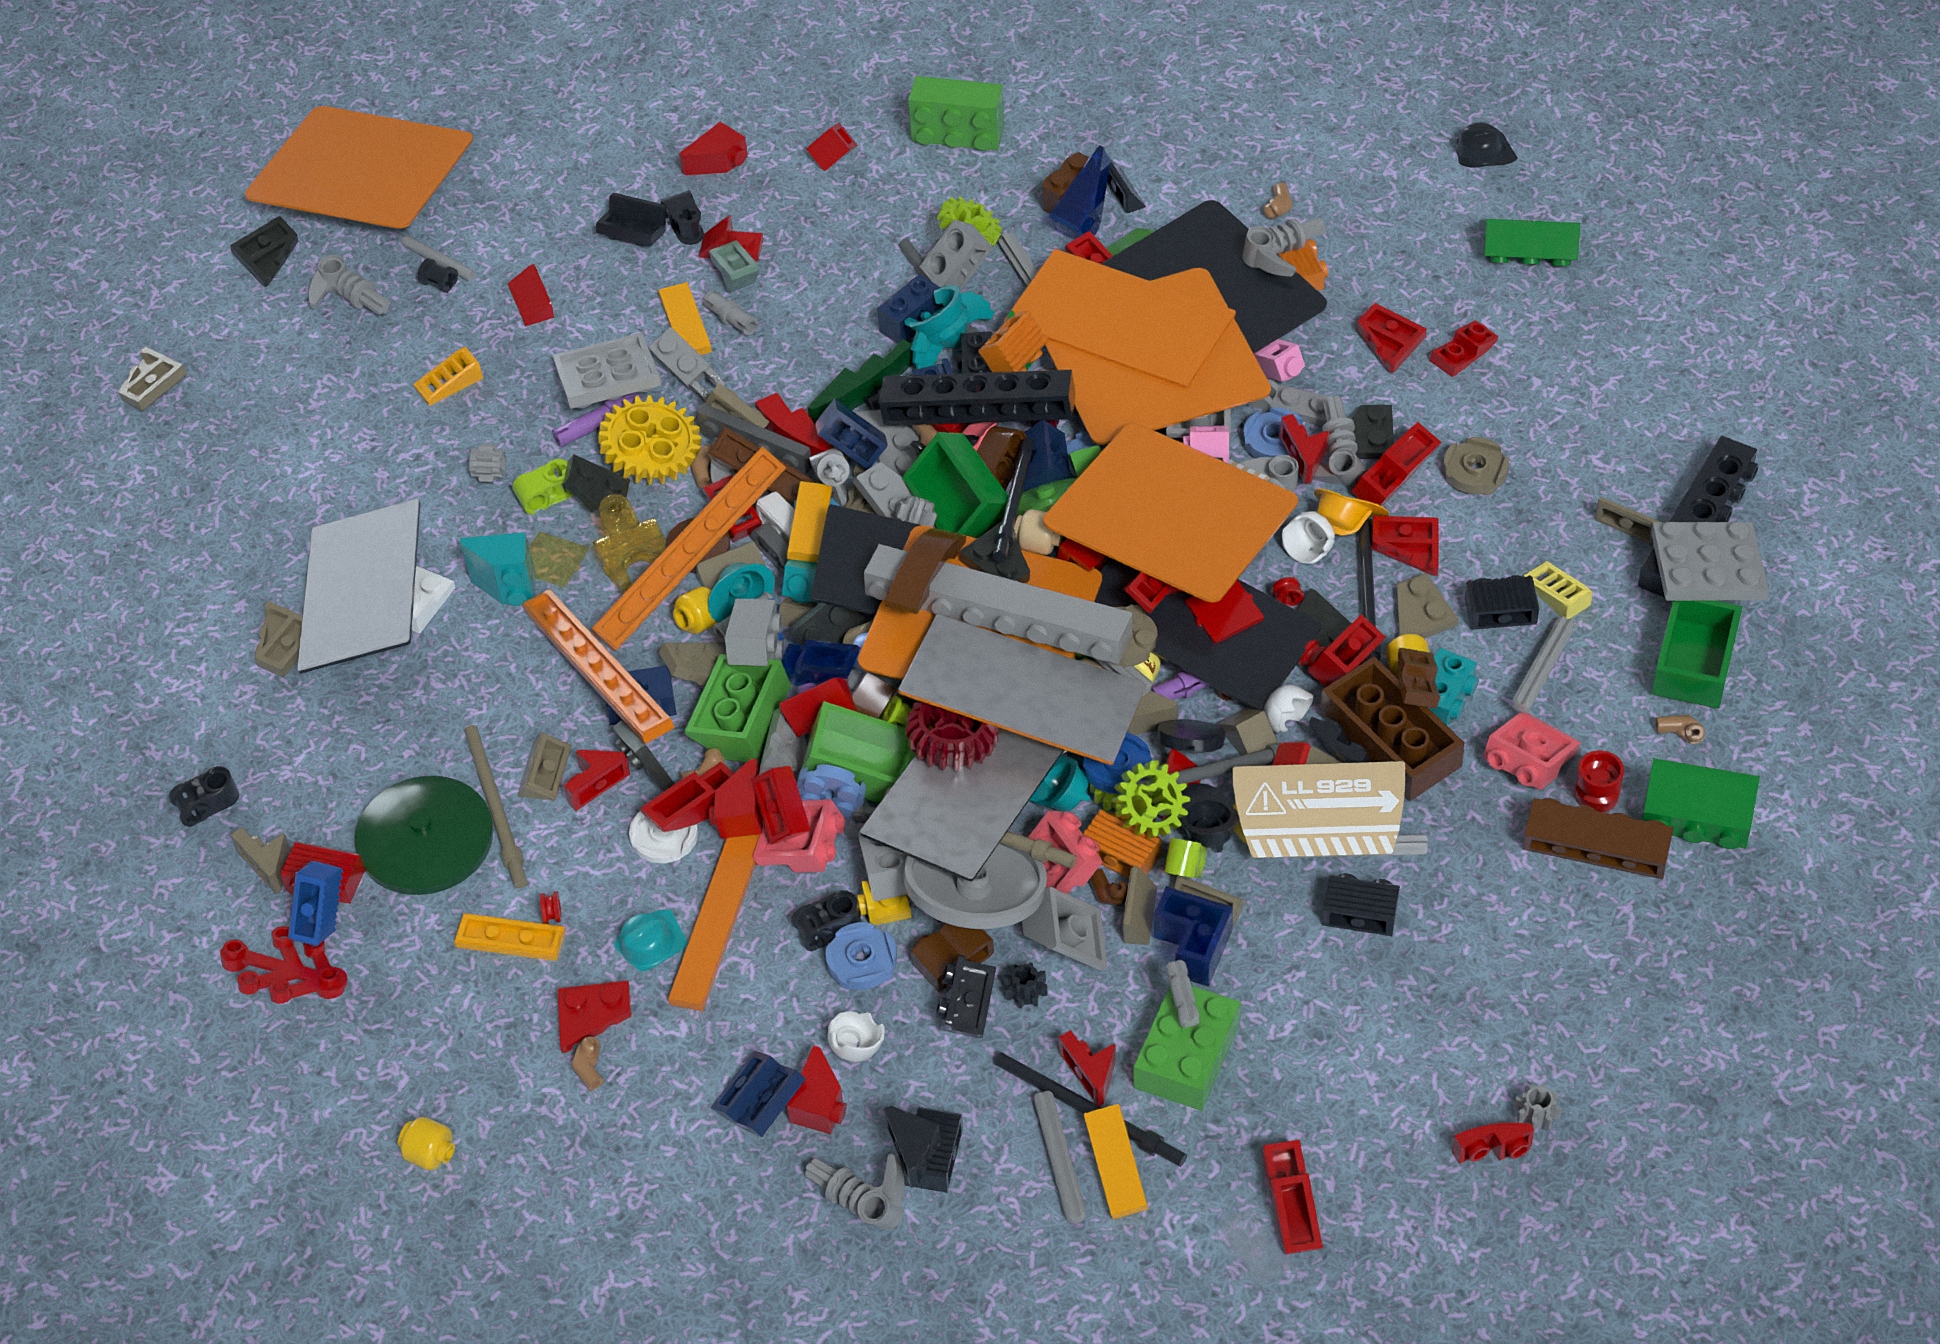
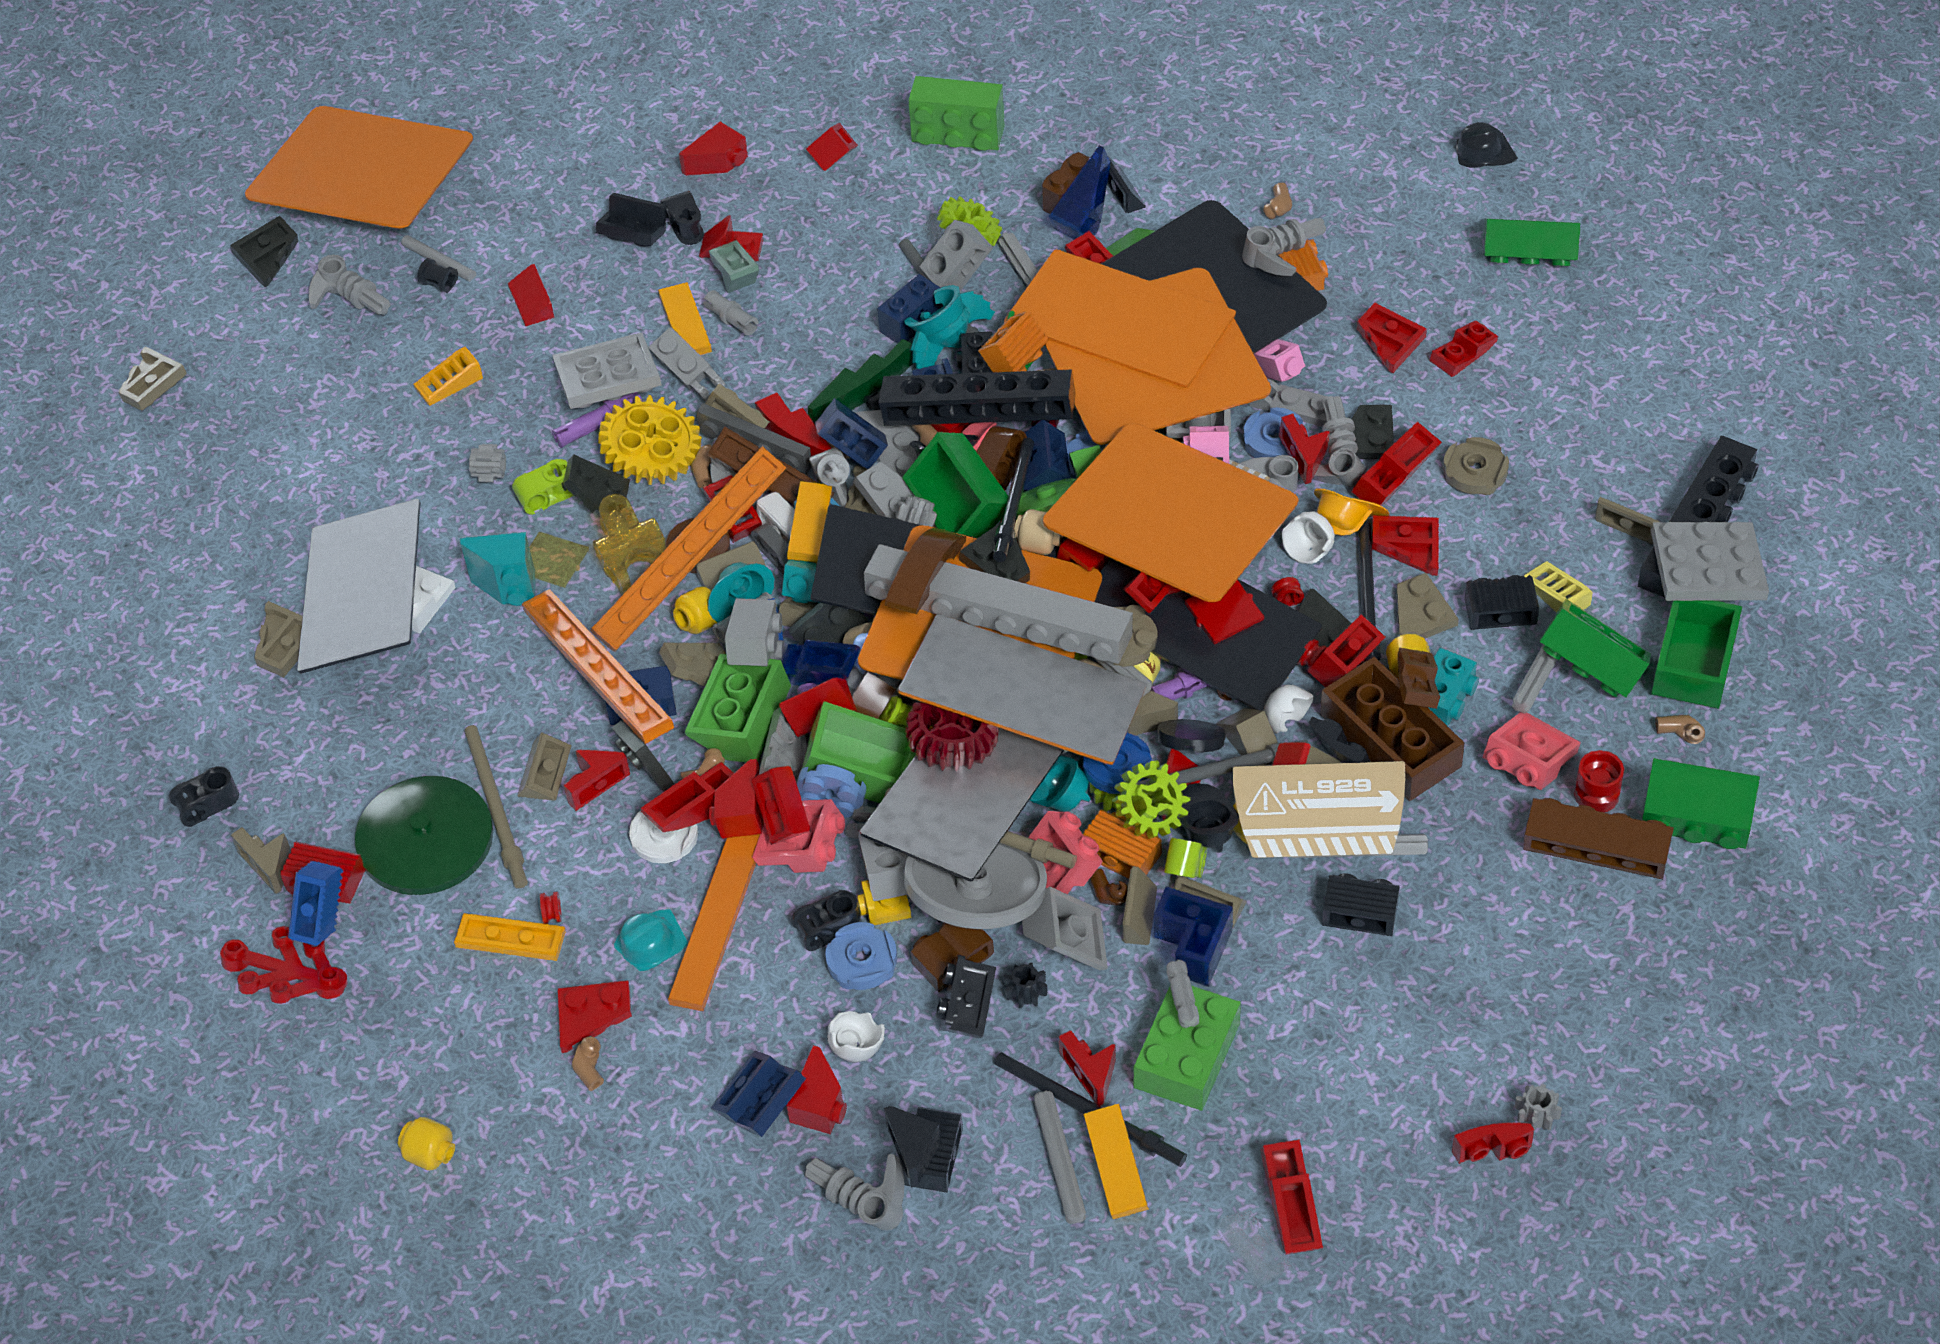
(1595, 649): none -> green slope

